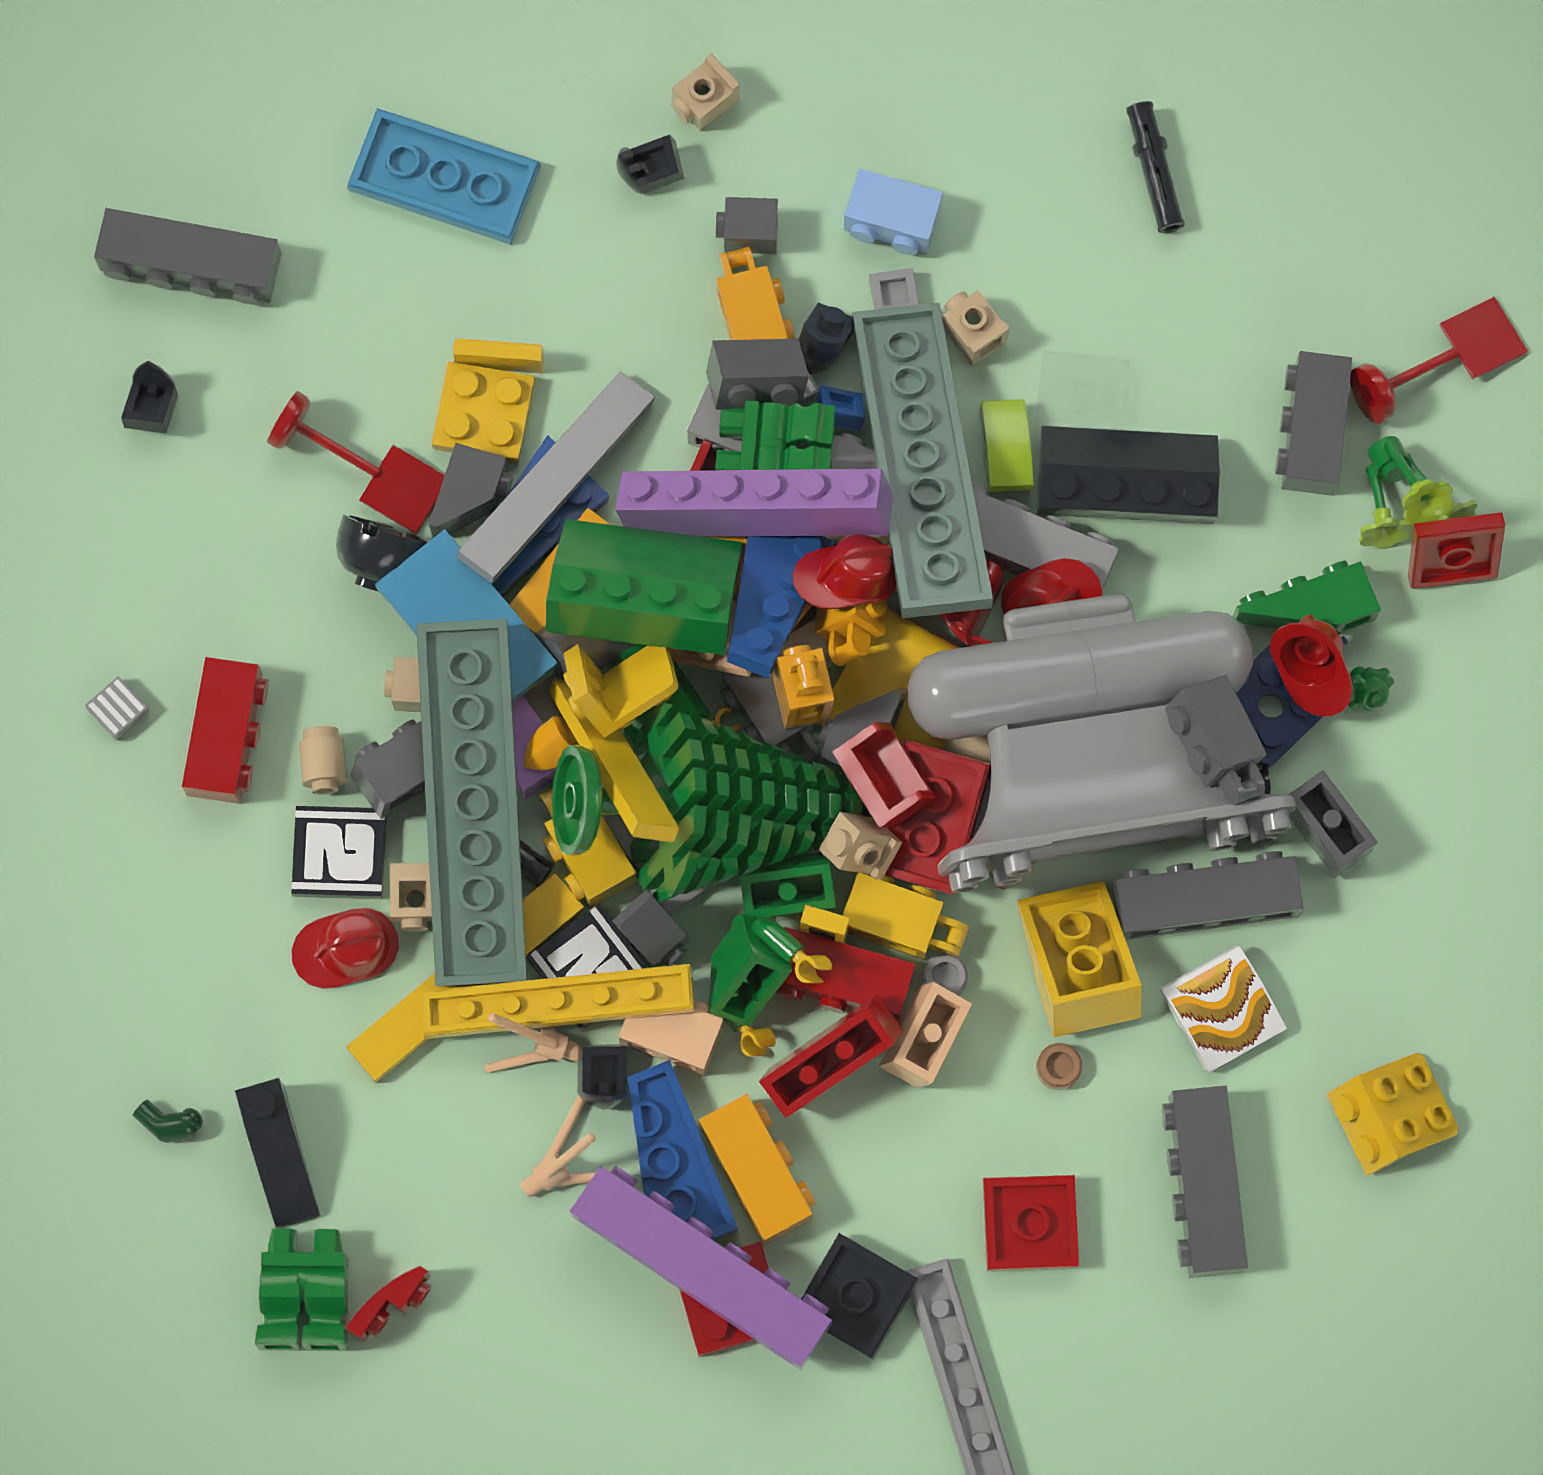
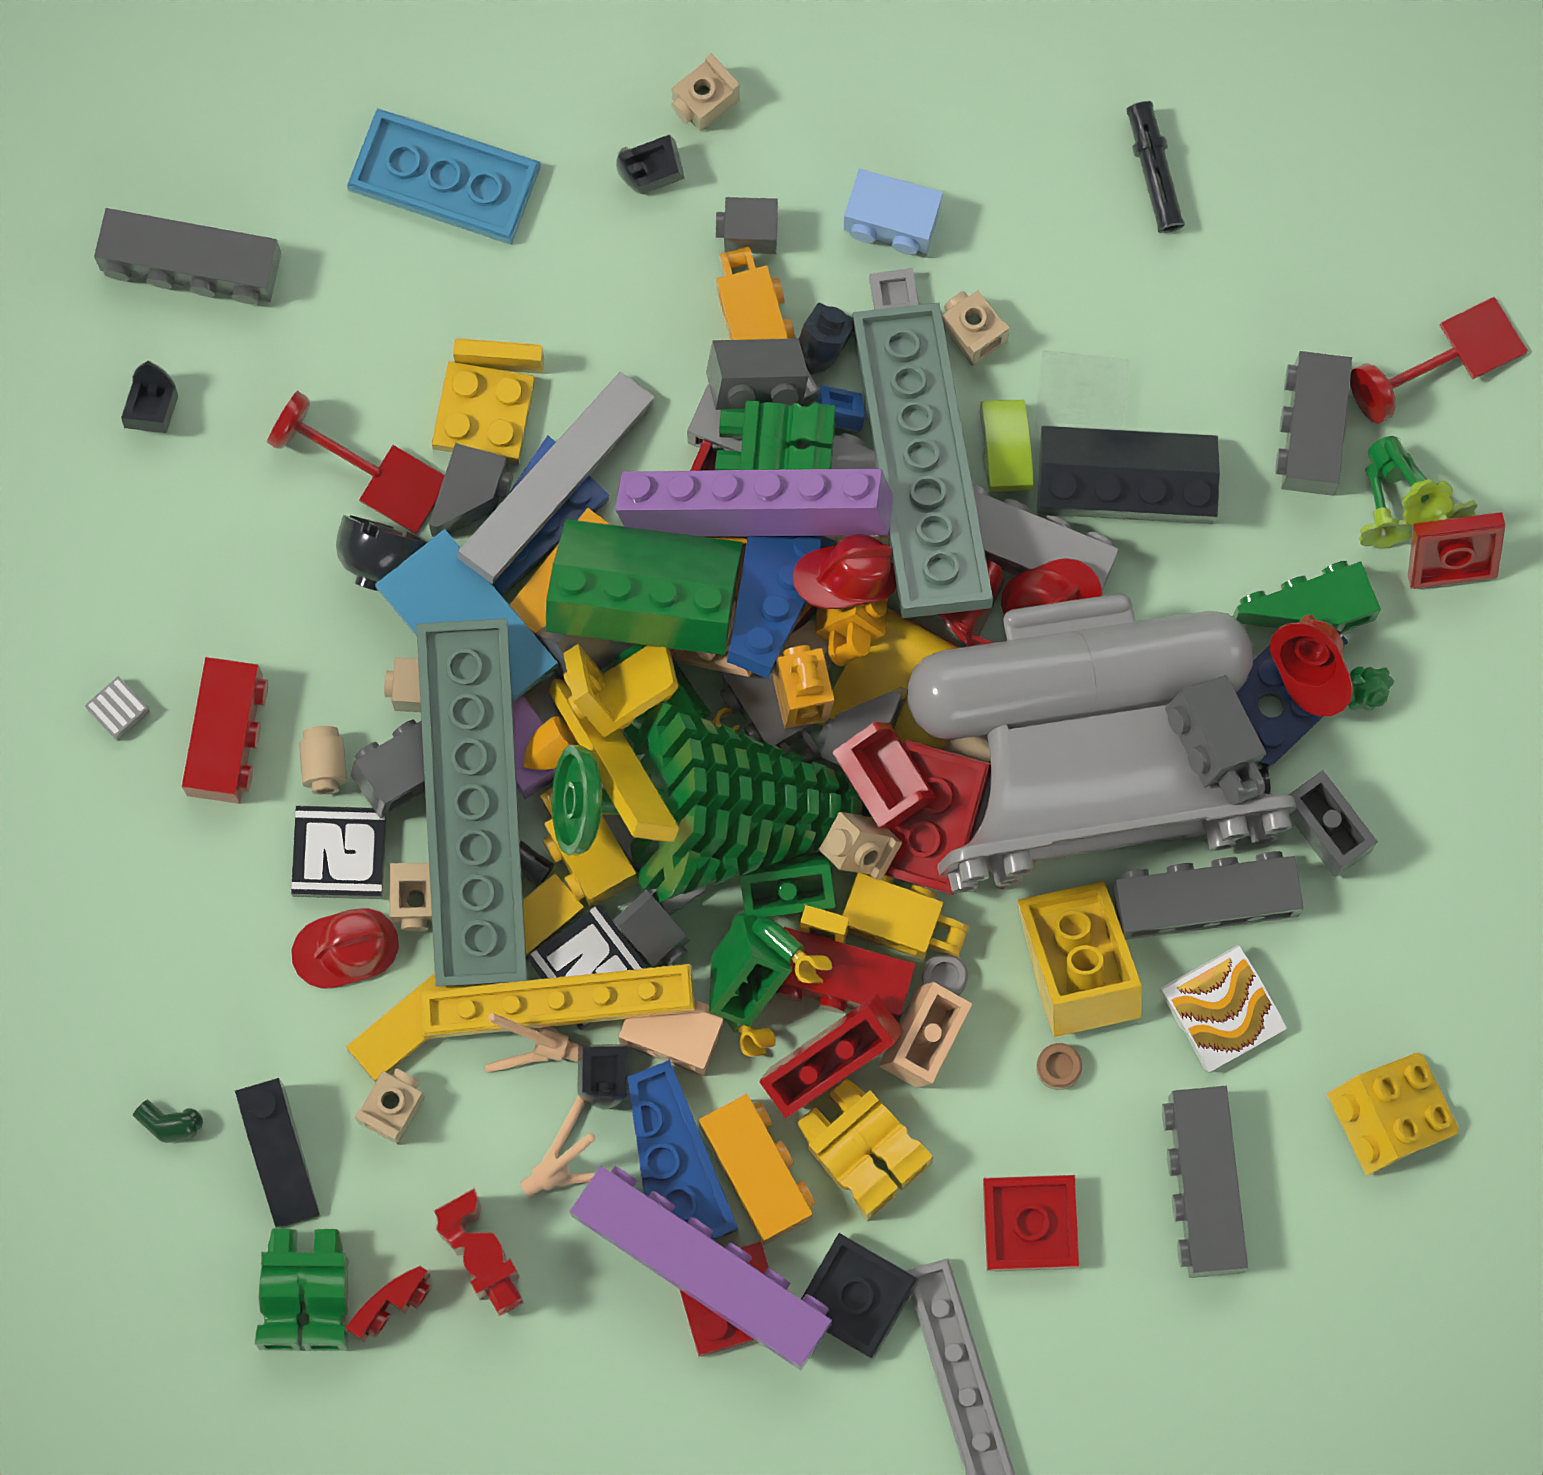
(391, 1122): none -> tan brick
(480, 1251): none -> red hips
(852, 1138): none -> yellow hips

